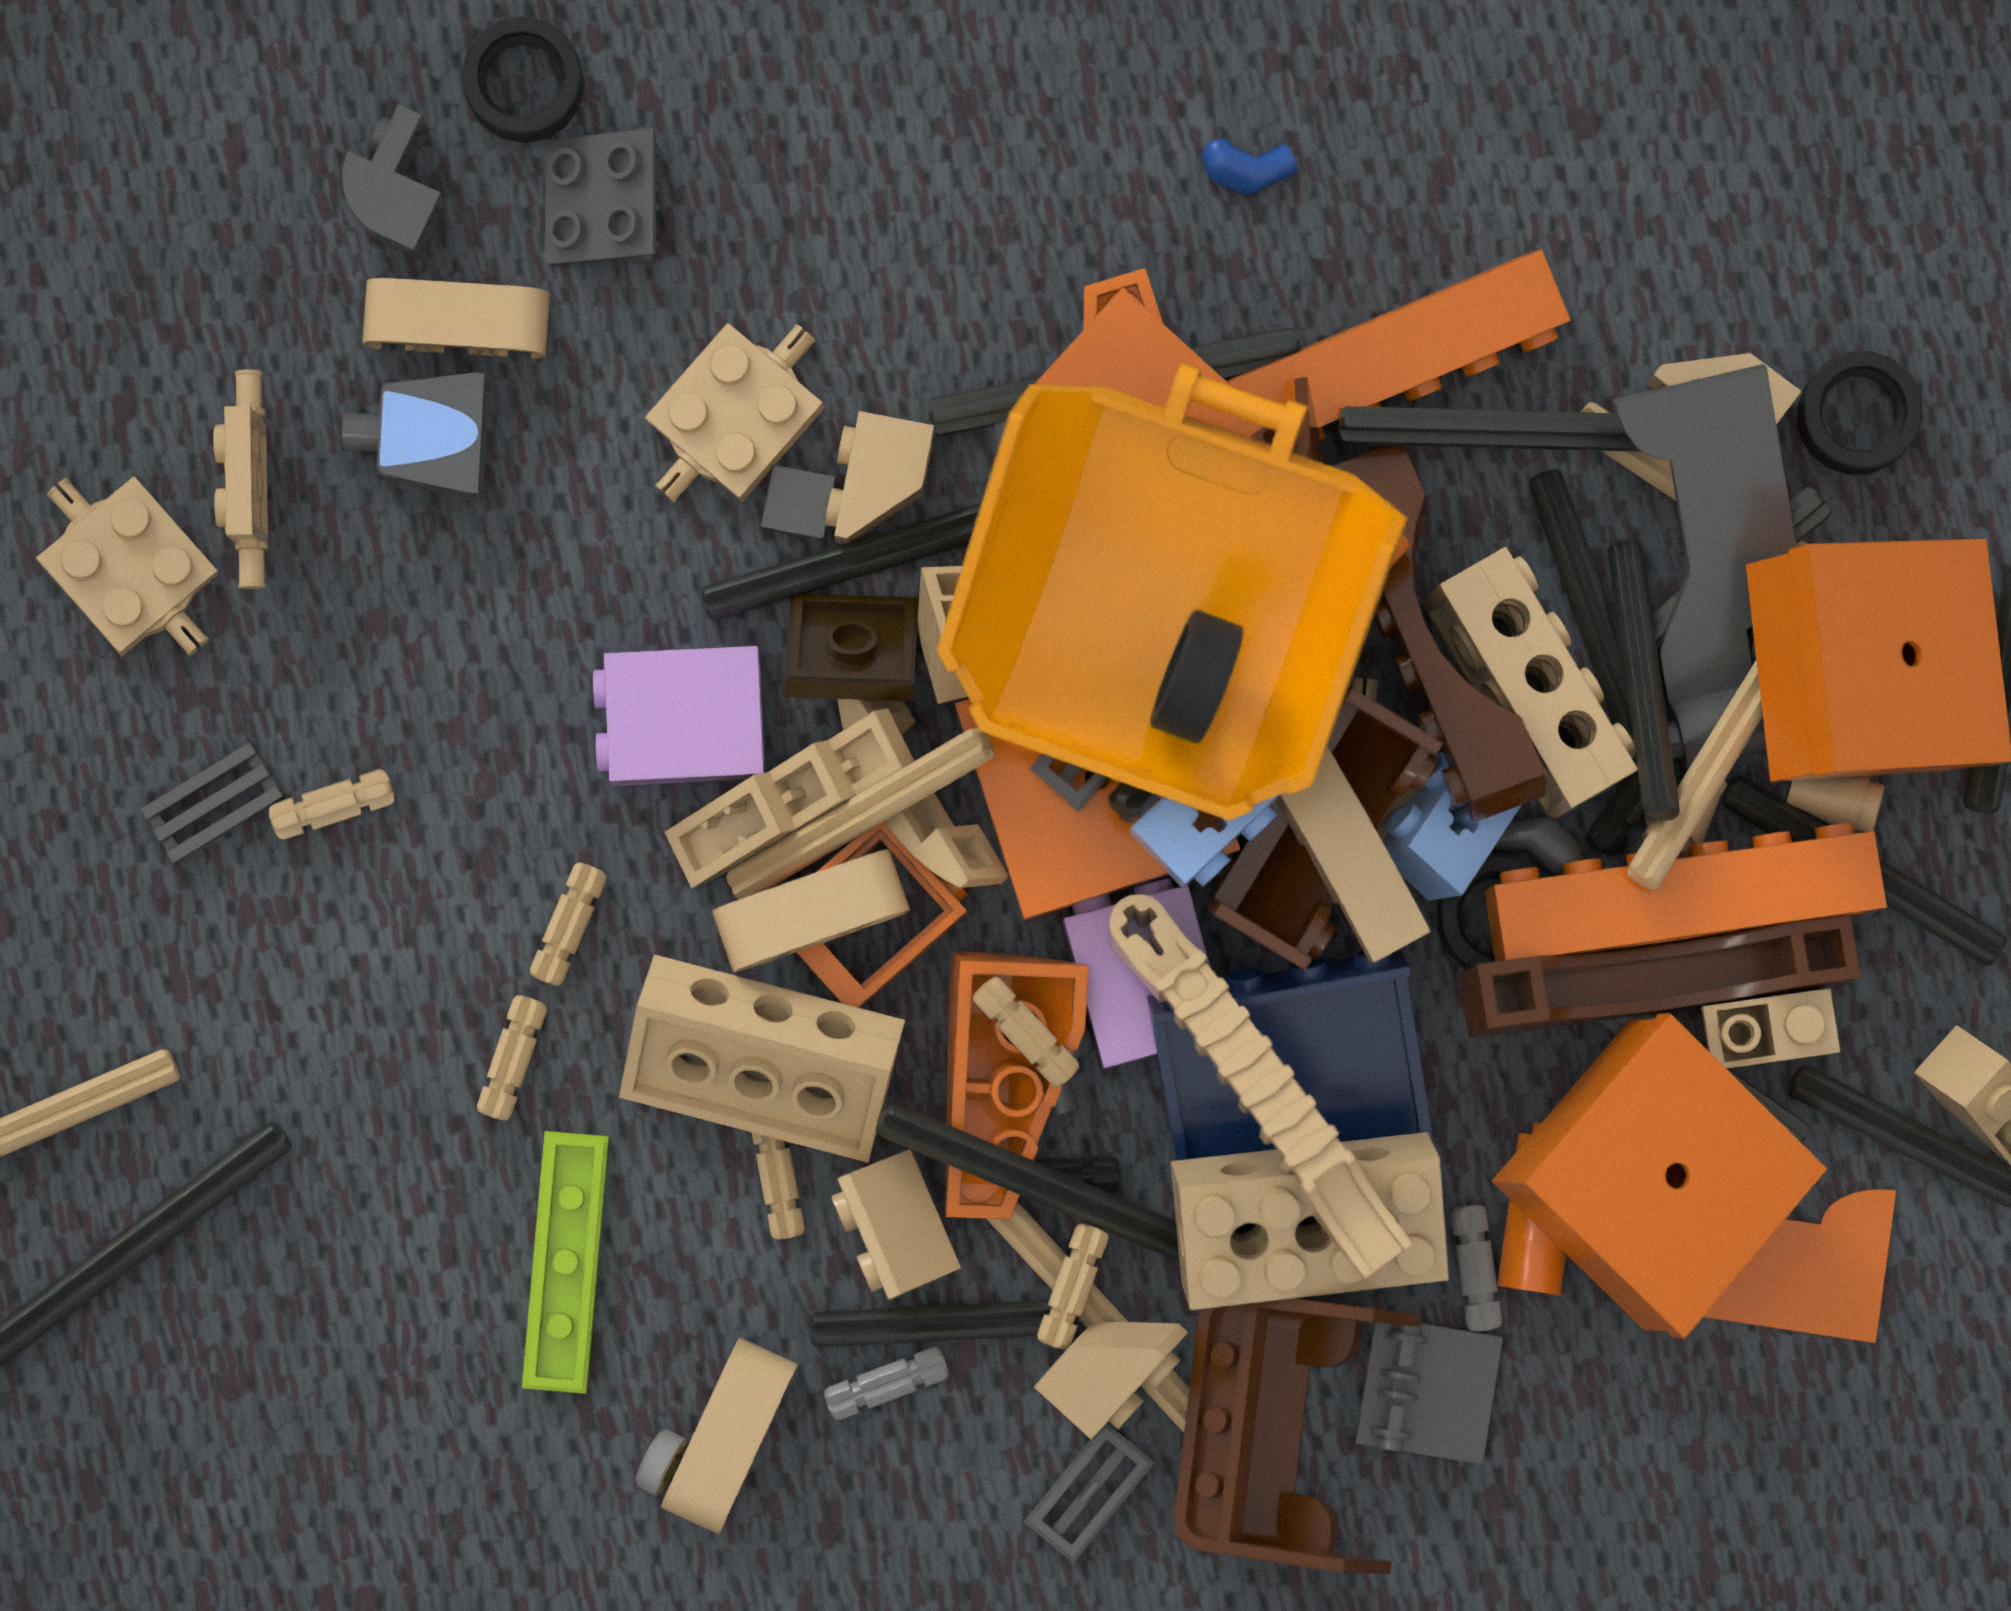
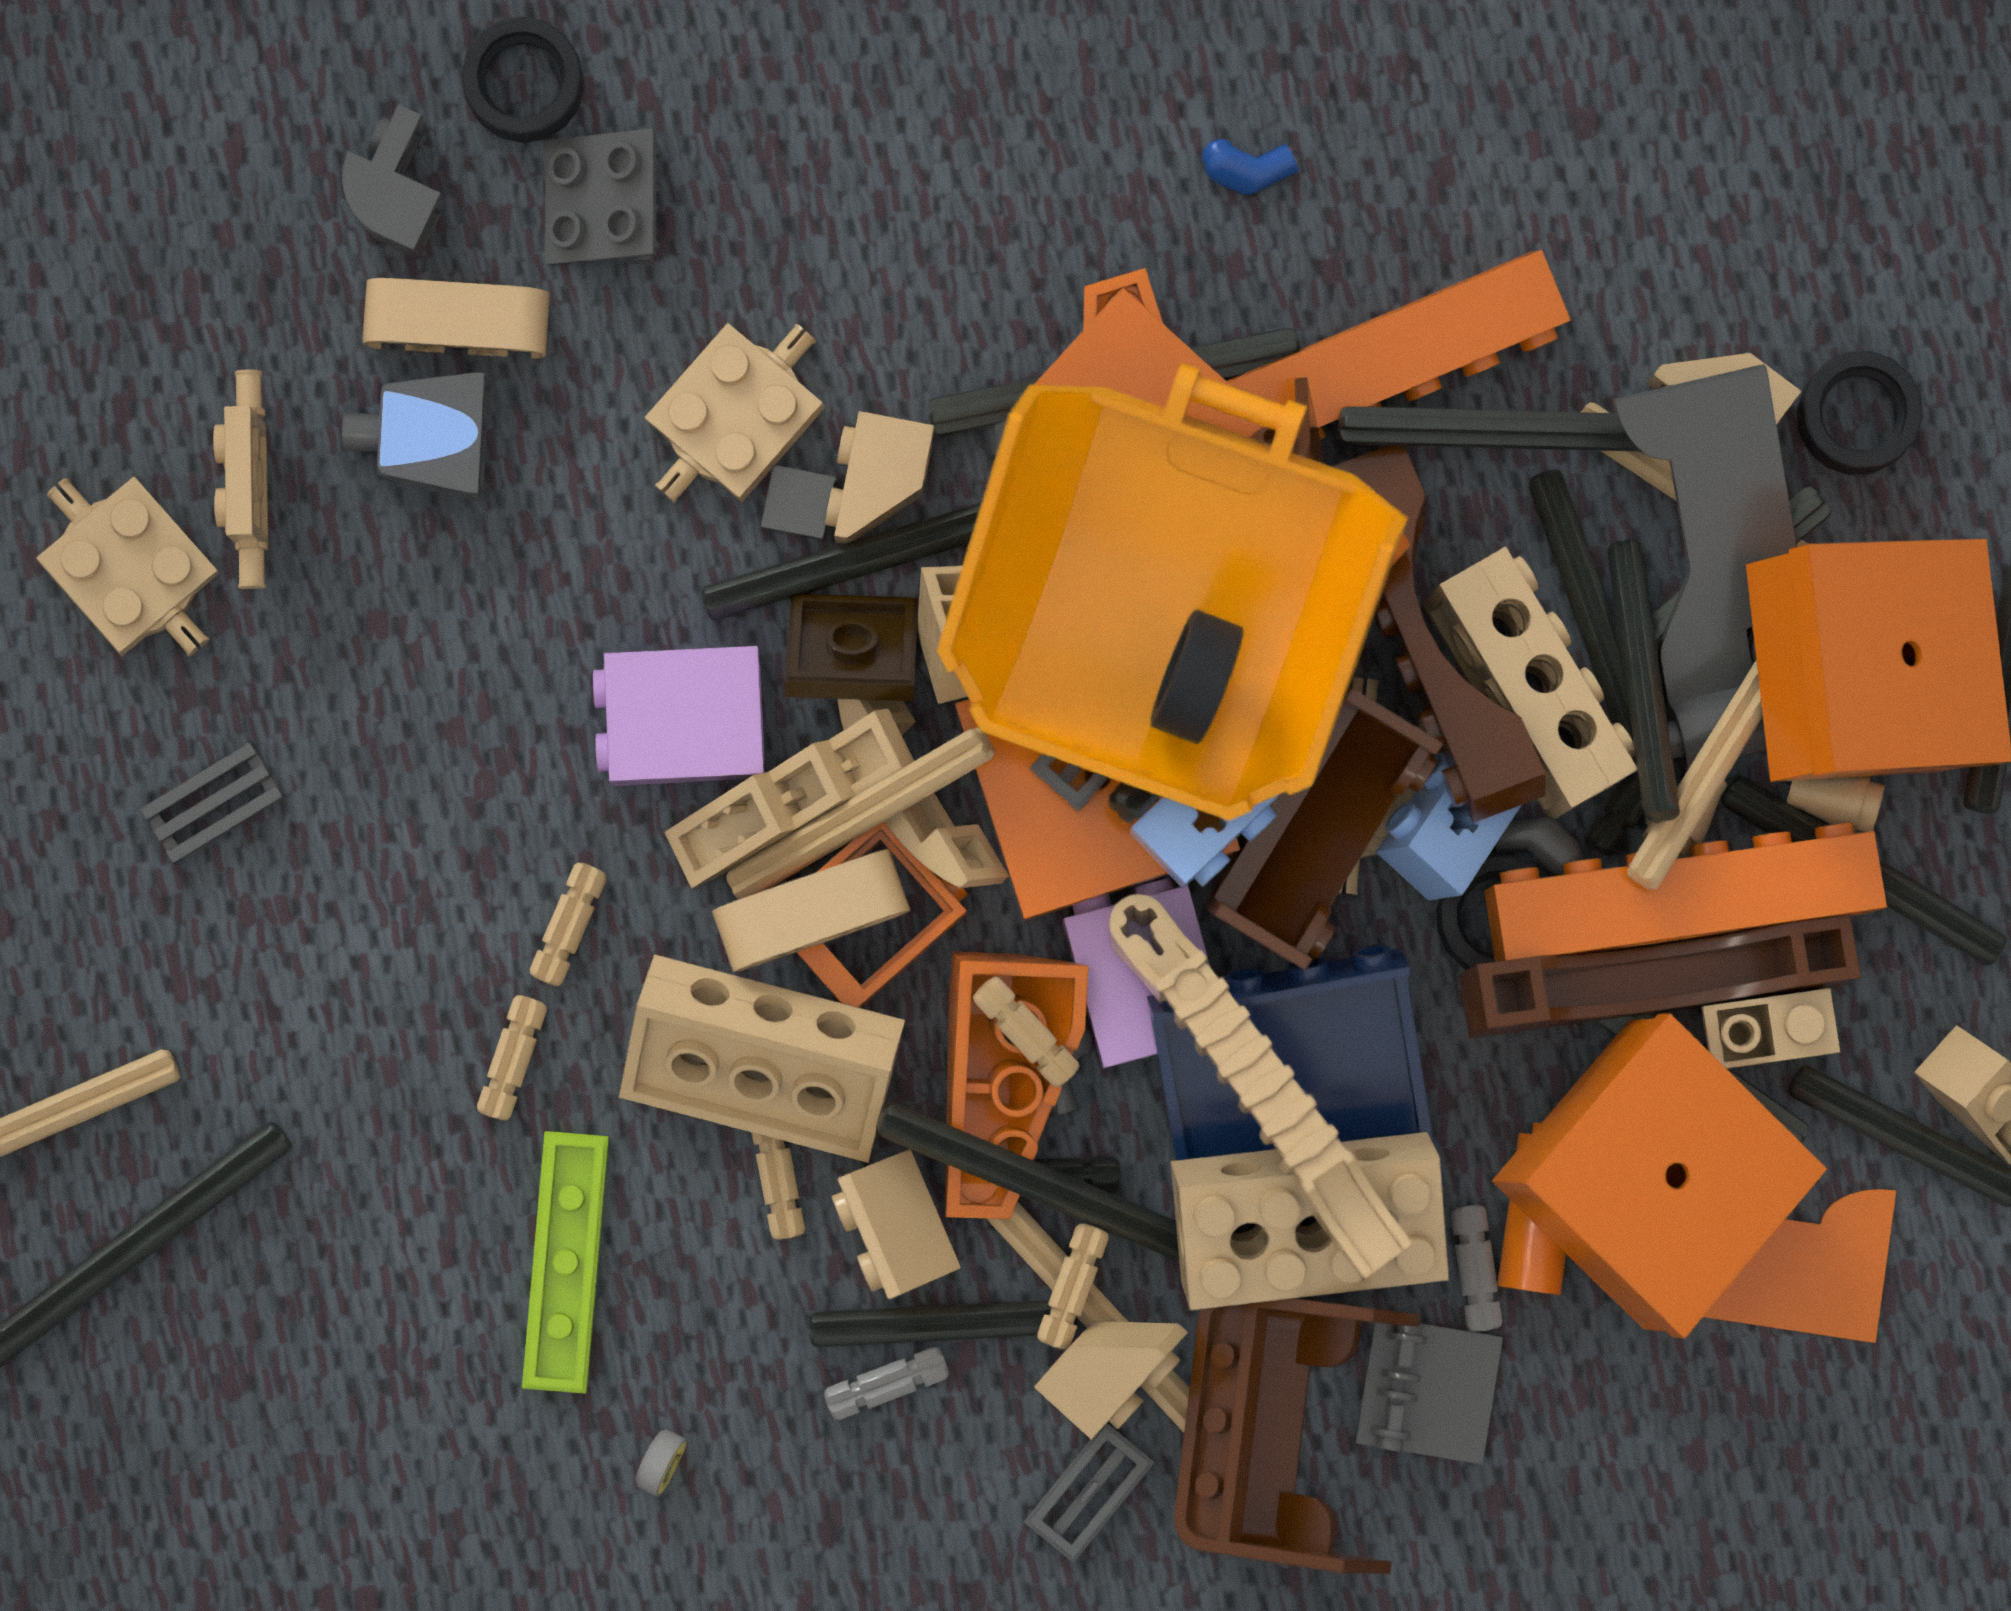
(331, 804): tan axle -> none
(728, 1435): tan beam -> none
(1353, 862): tan slope -> none

